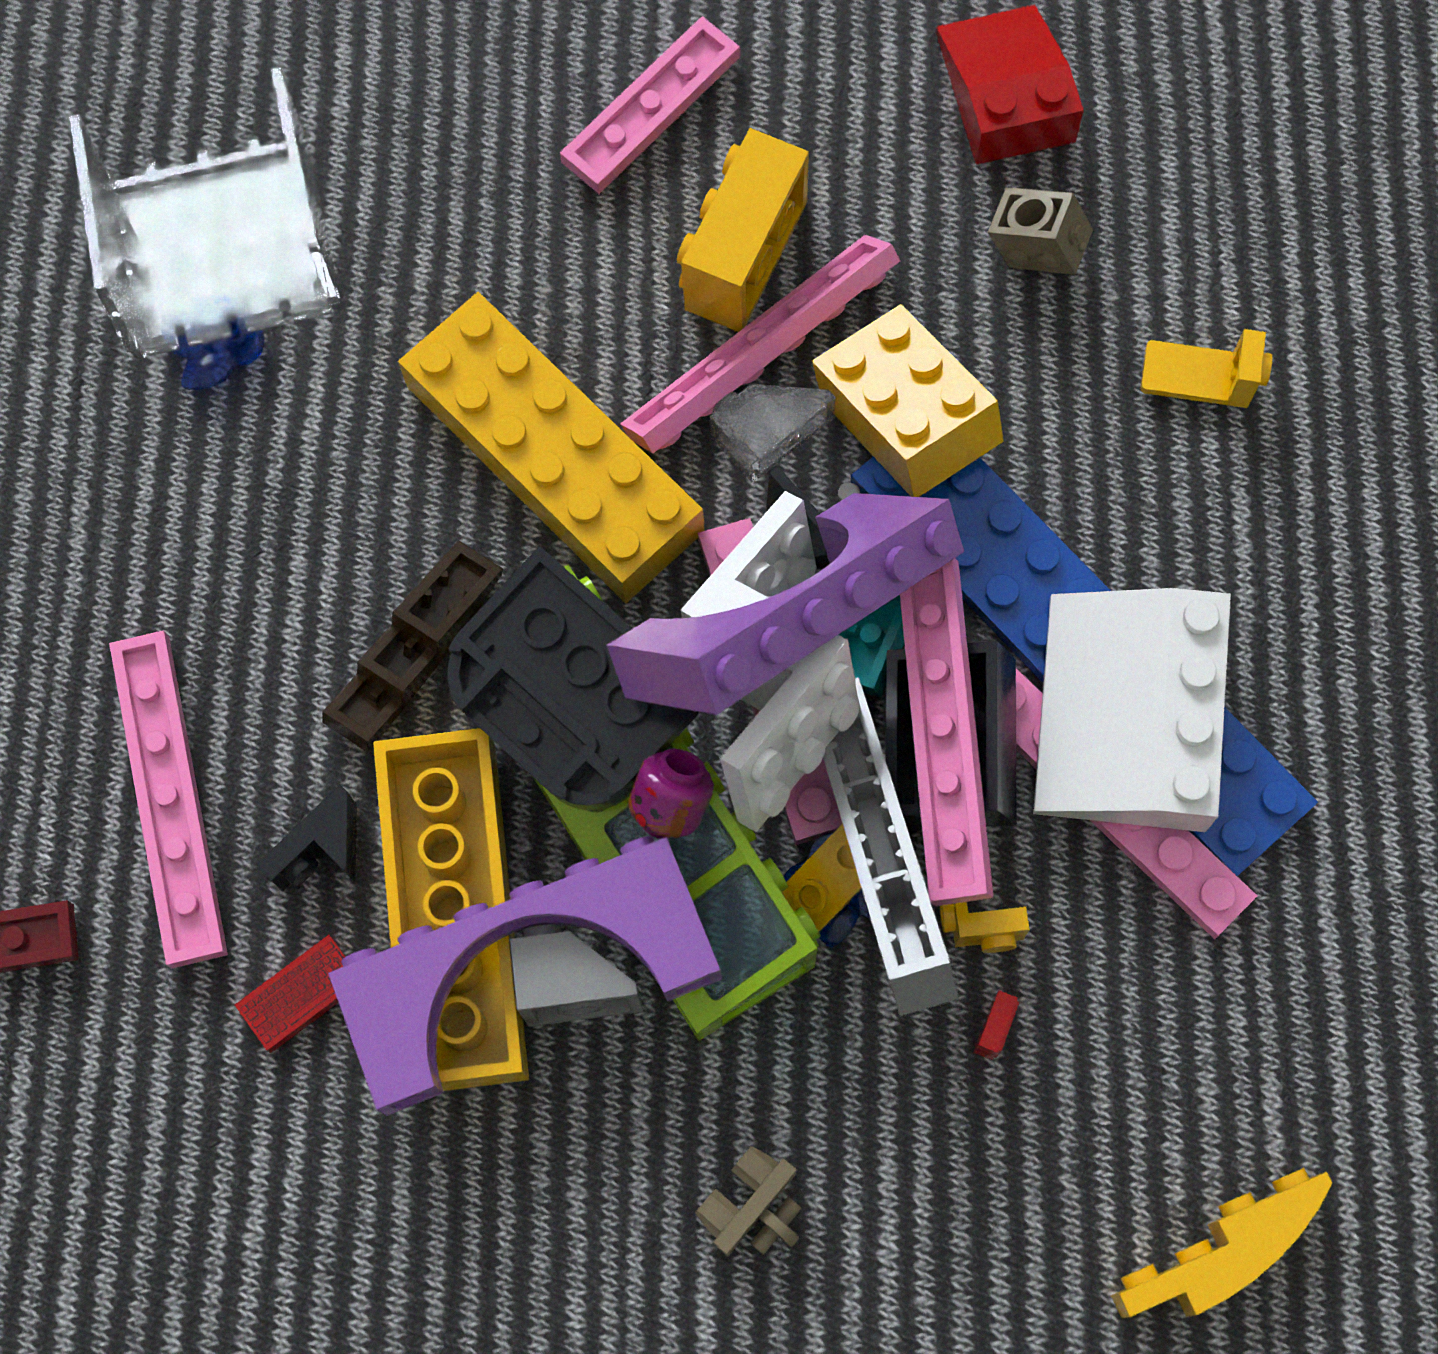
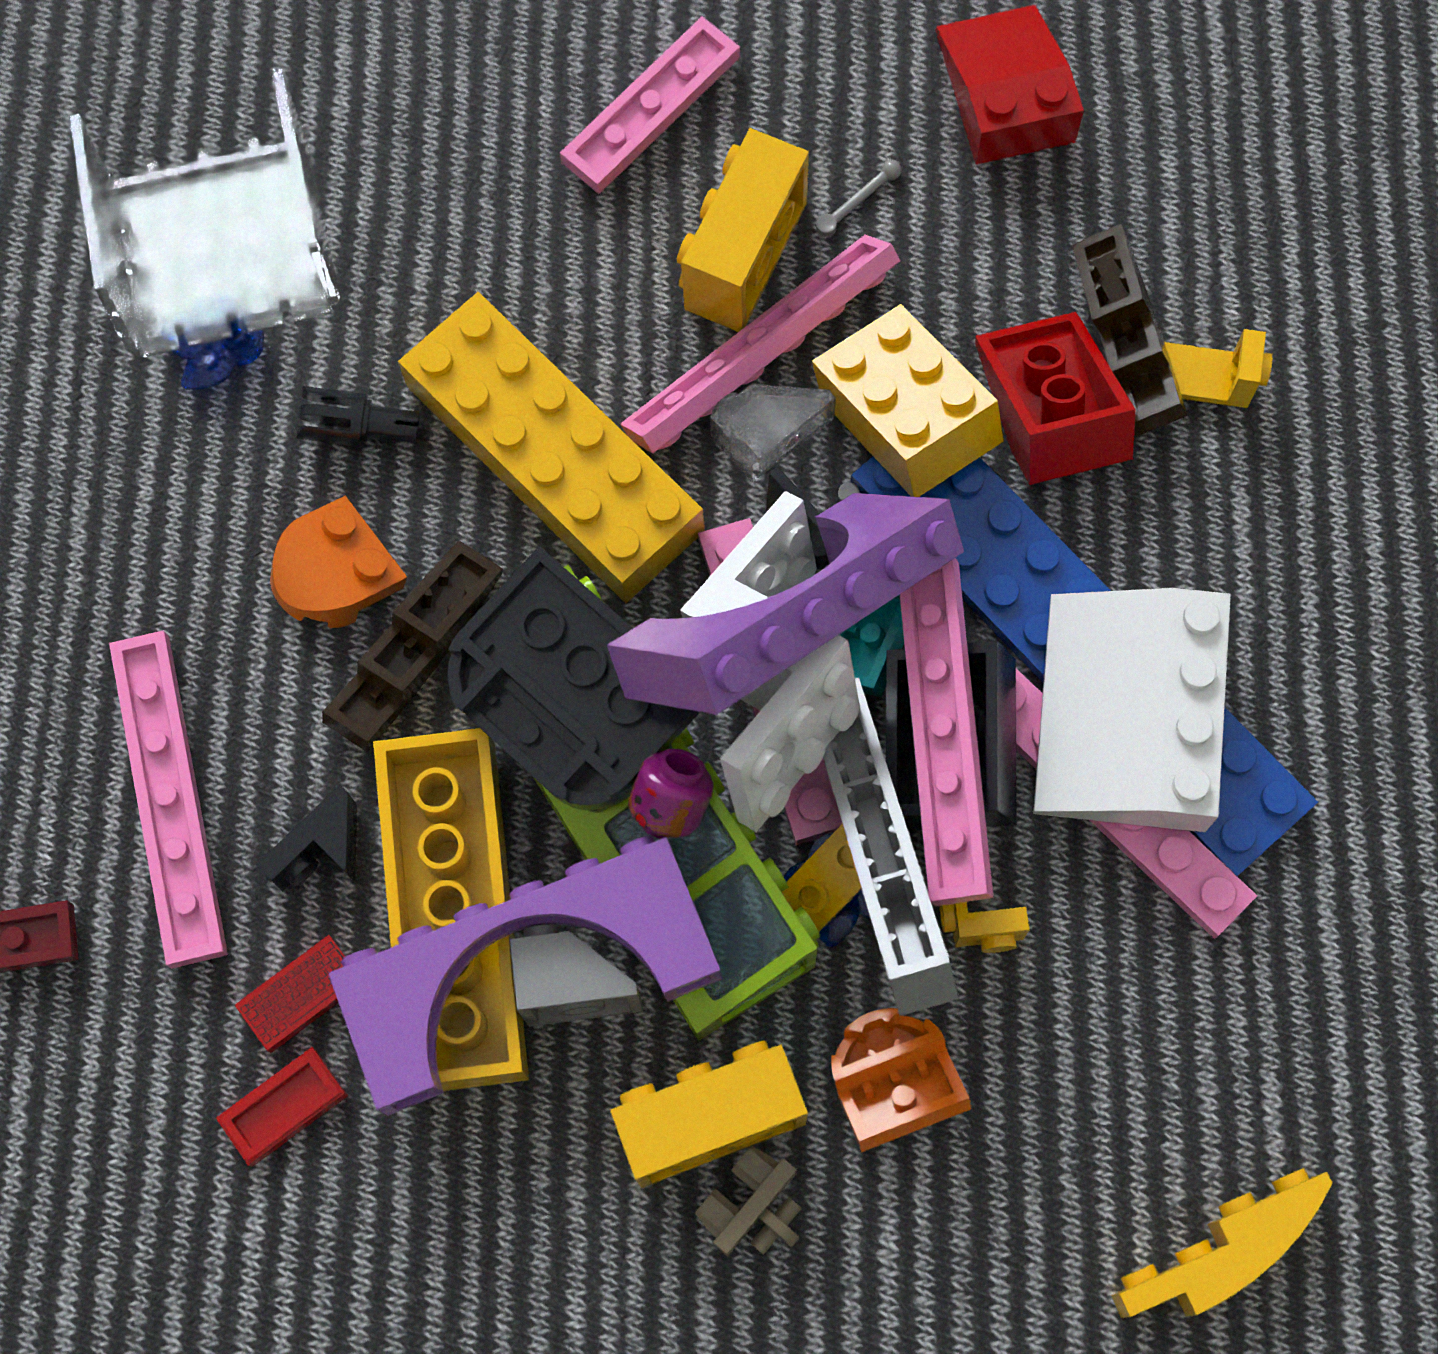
(281, 1107): none -> red tile
(332, 566): none -> orange slope
(362, 419): none -> black arm
(709, 1113): none -> yellow brick
(827, 223): none -> light grey hinge
(895, 1077): none -> orange slope
(996, 1025): red tile -> none
(1040, 230): dark tan head -> none
(1057, 398): none -> red slope
(1129, 328): none -> dark brown slope

